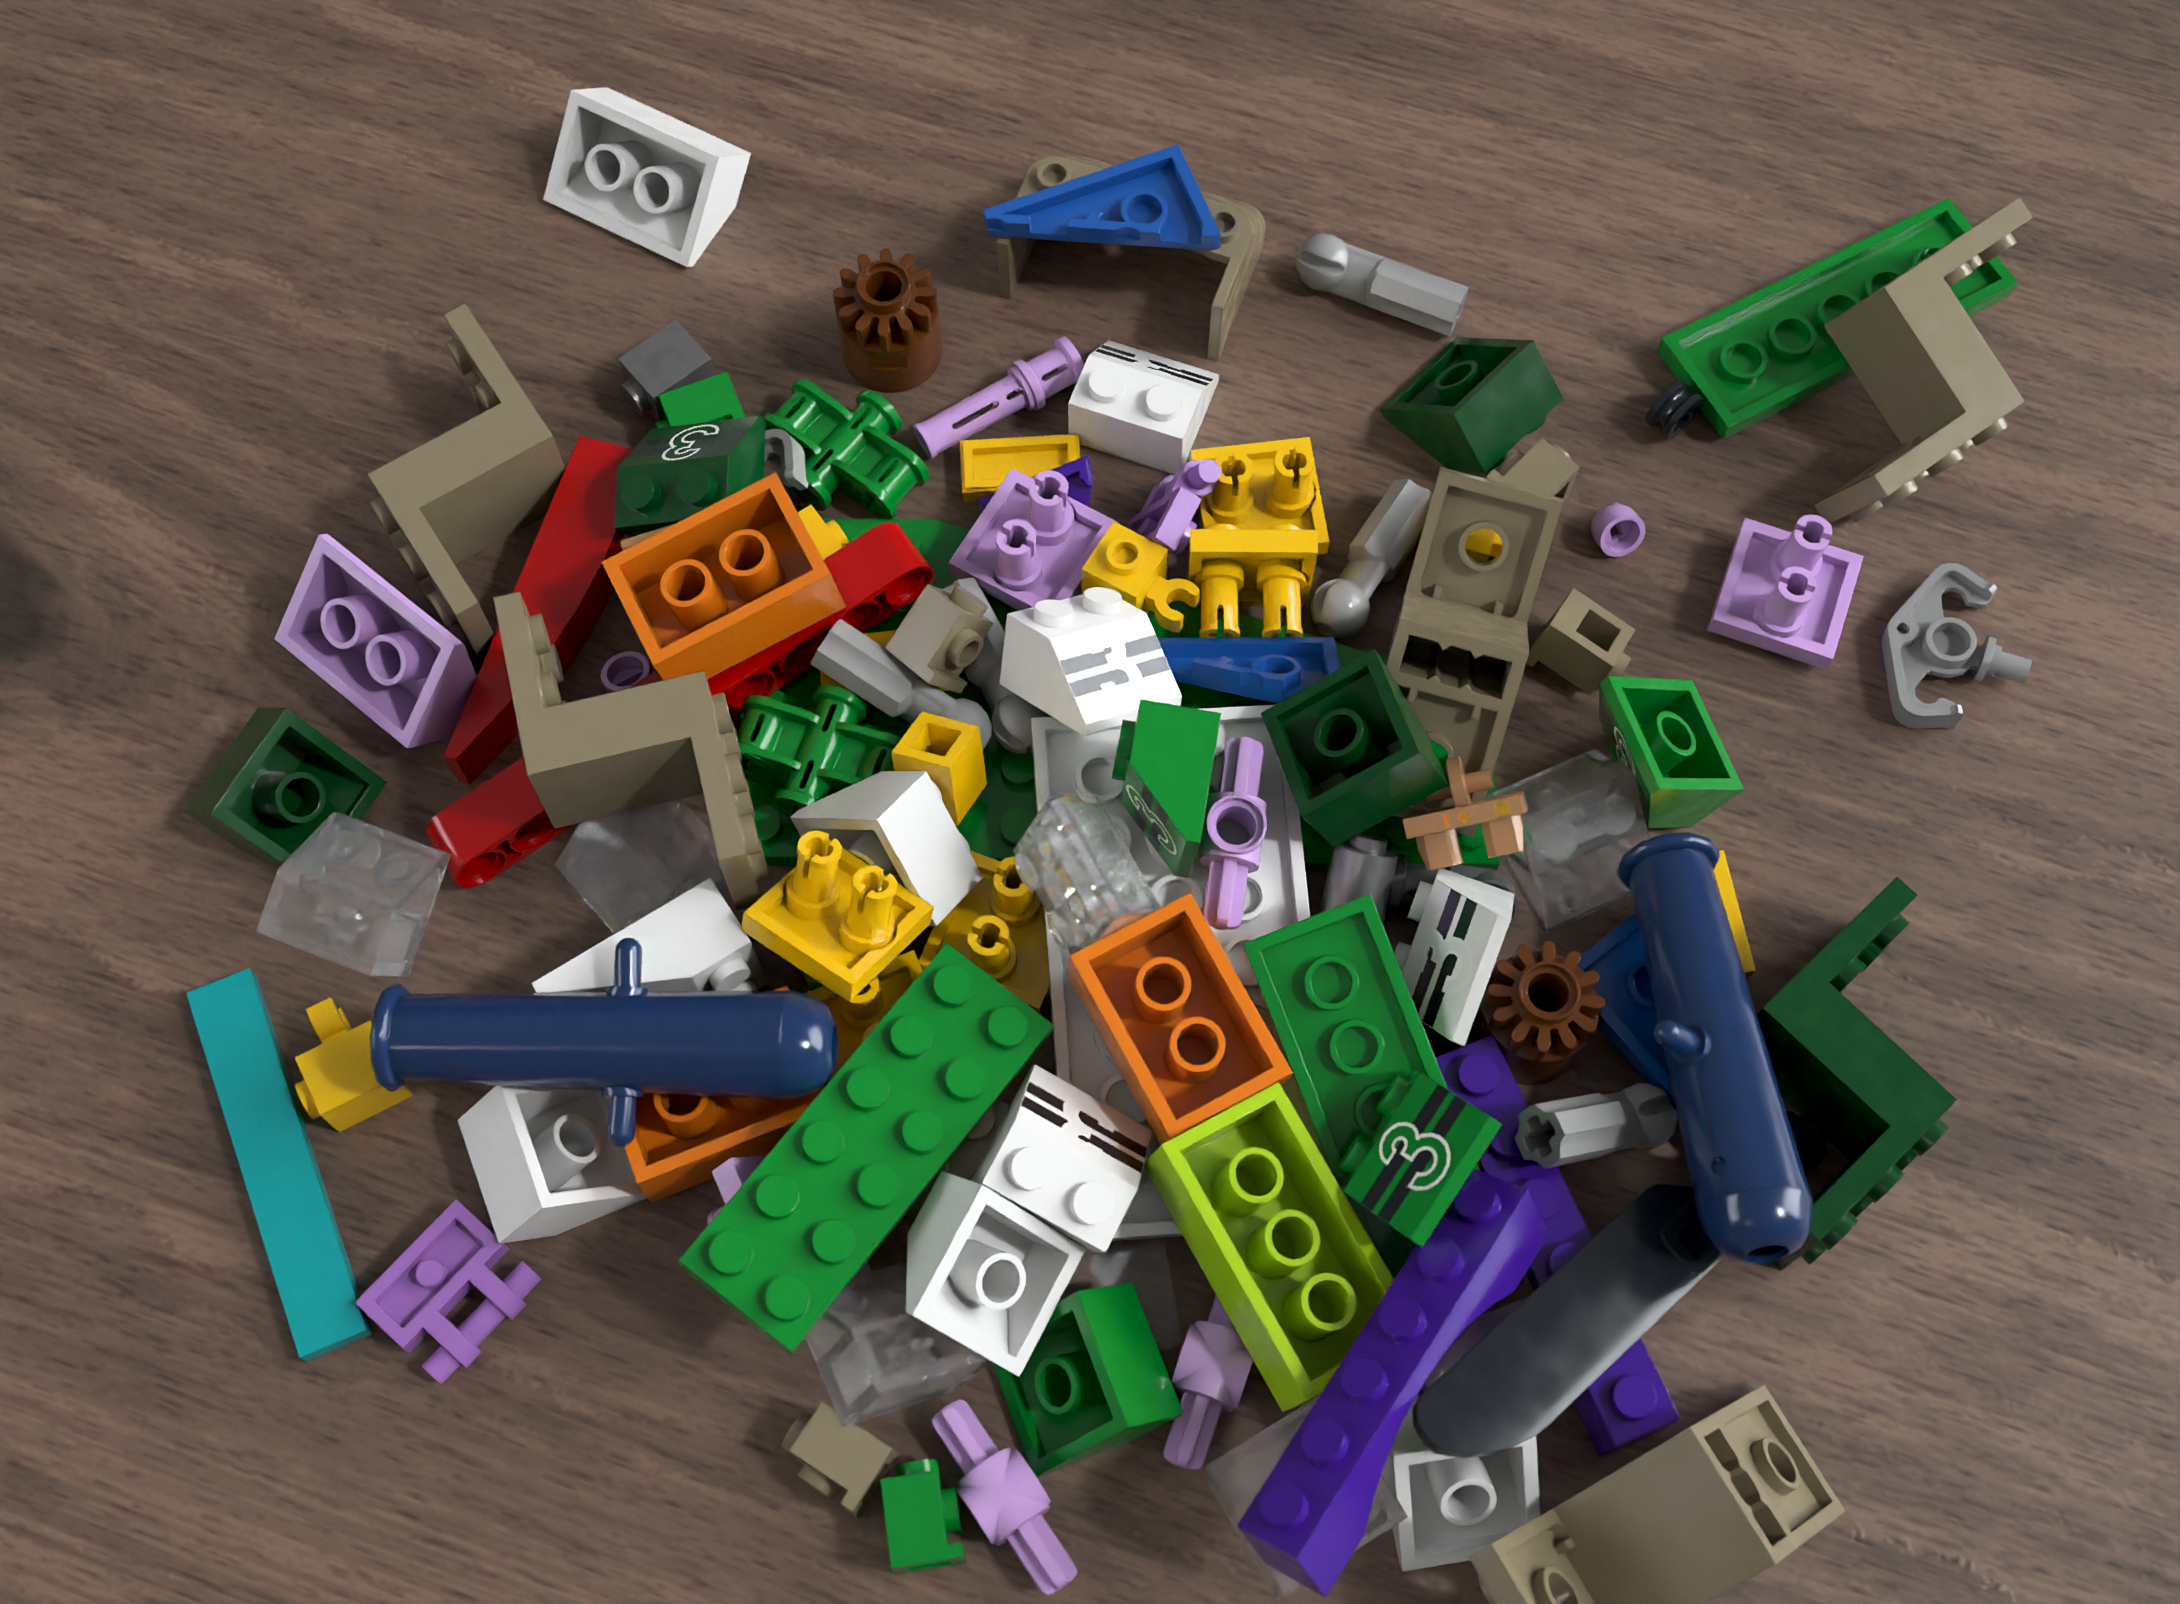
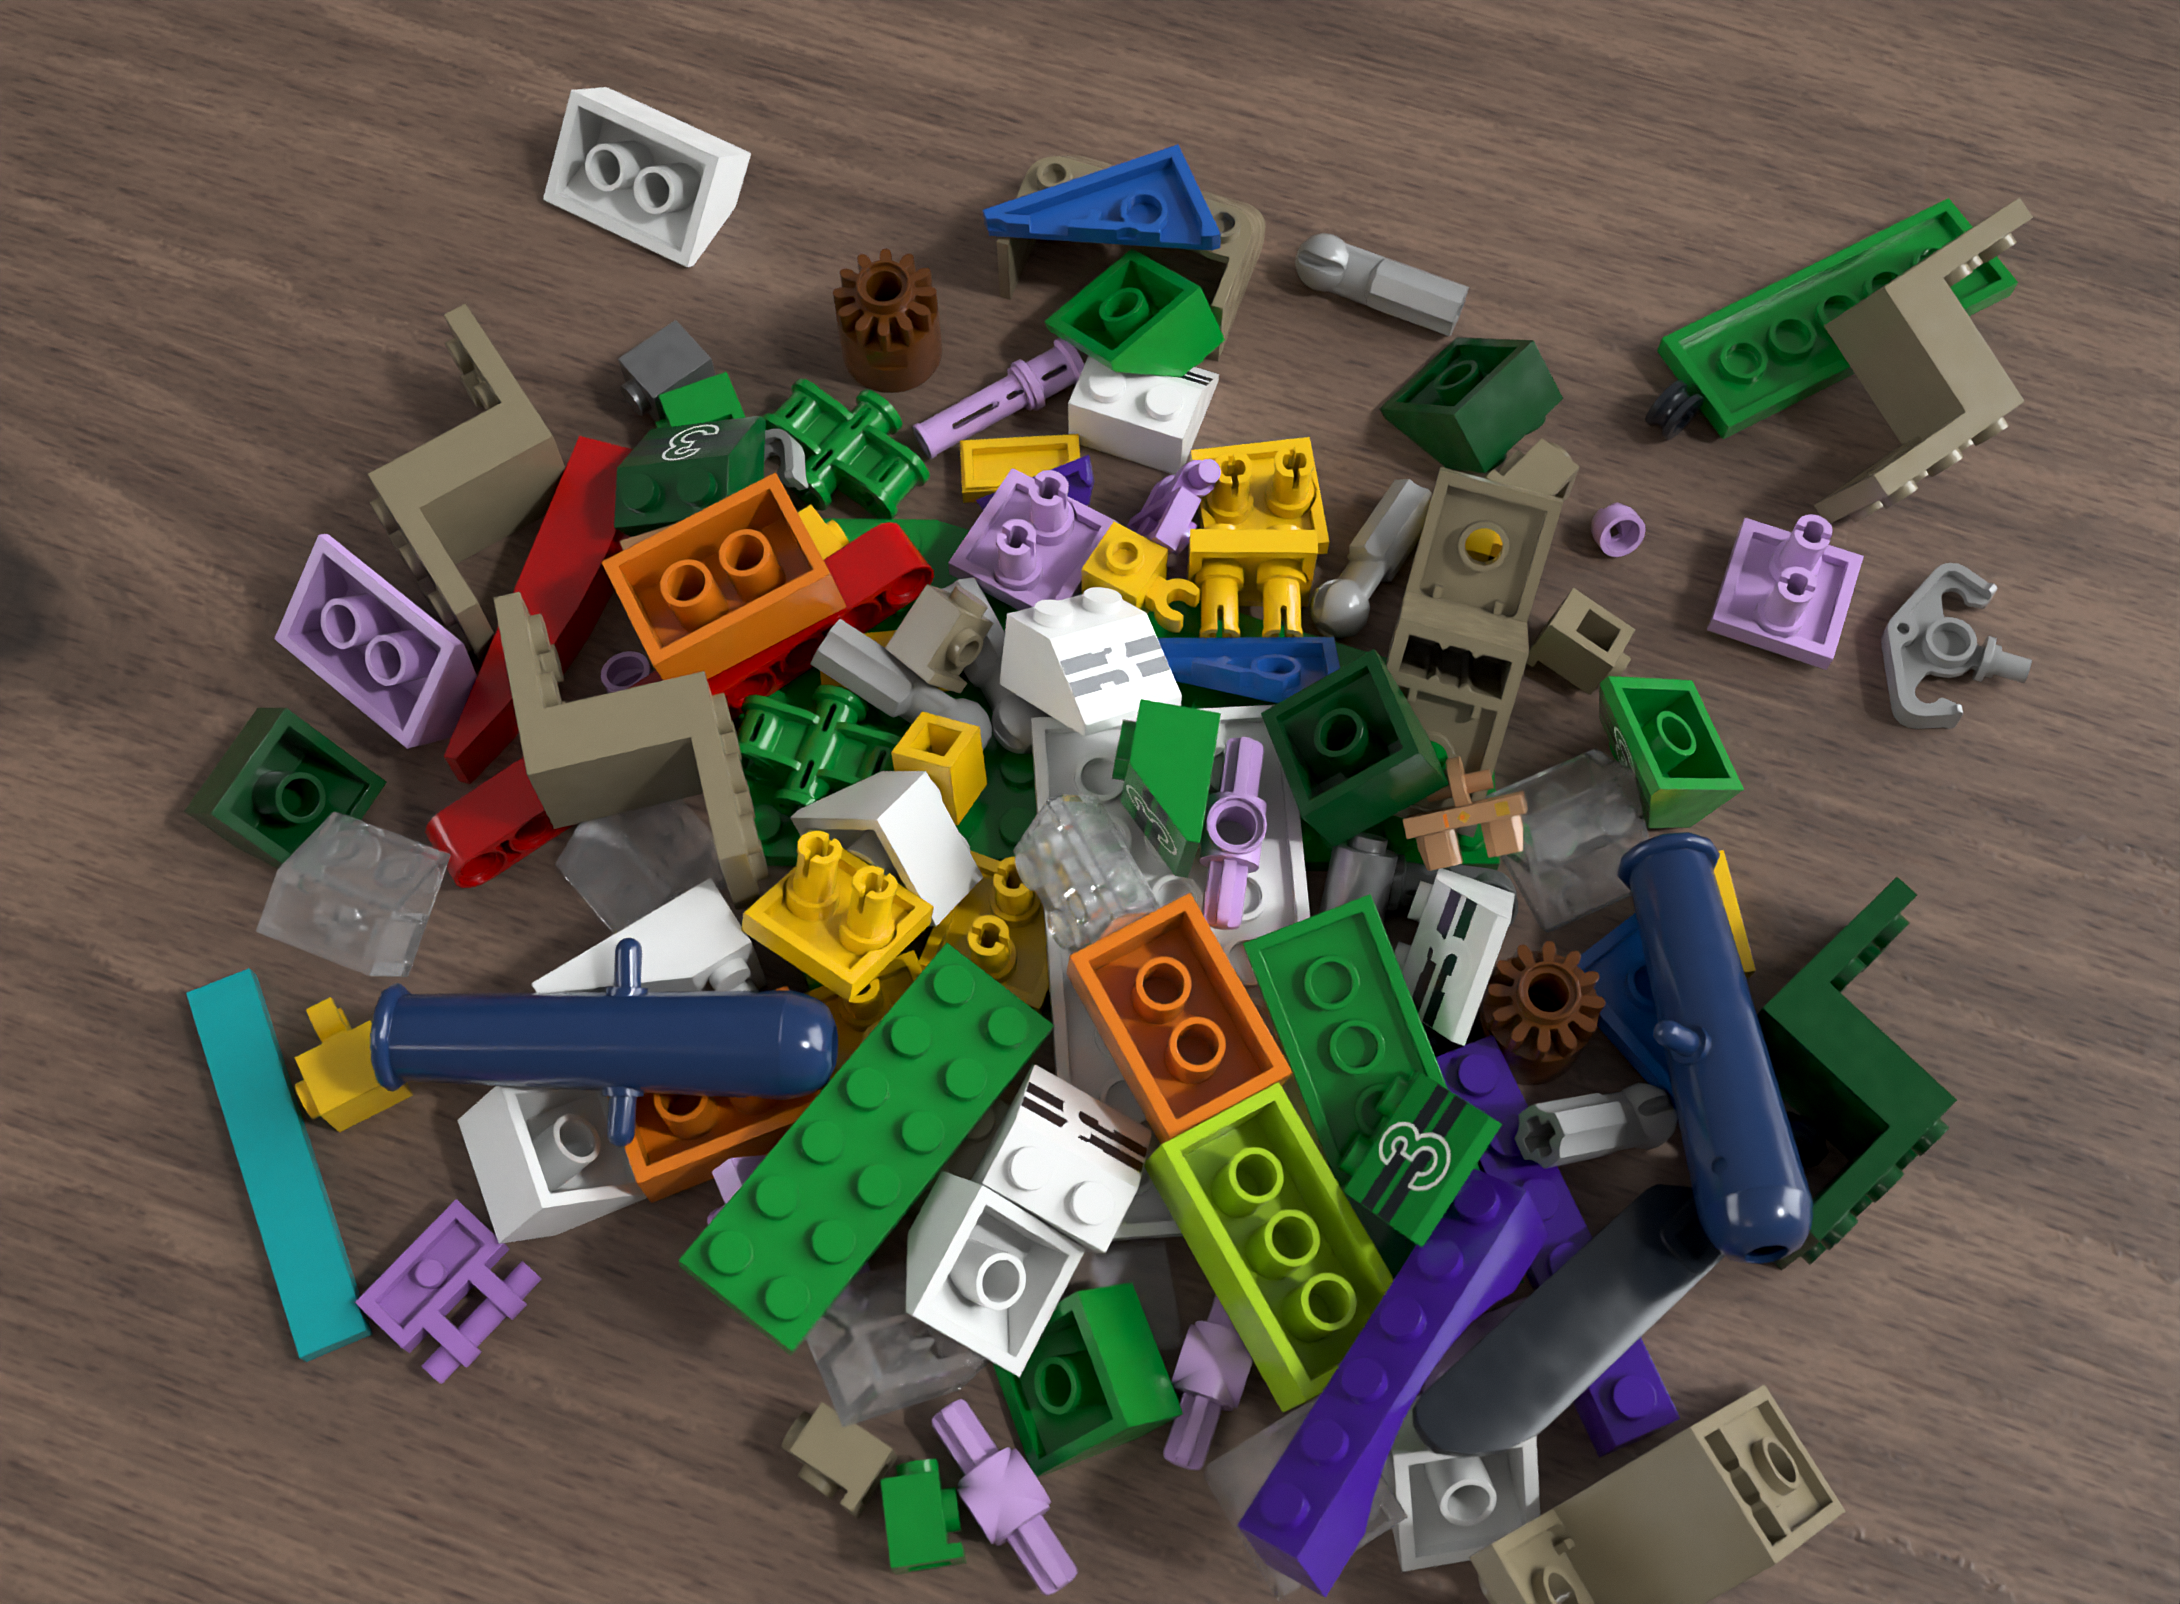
(1140, 319): none -> green slope

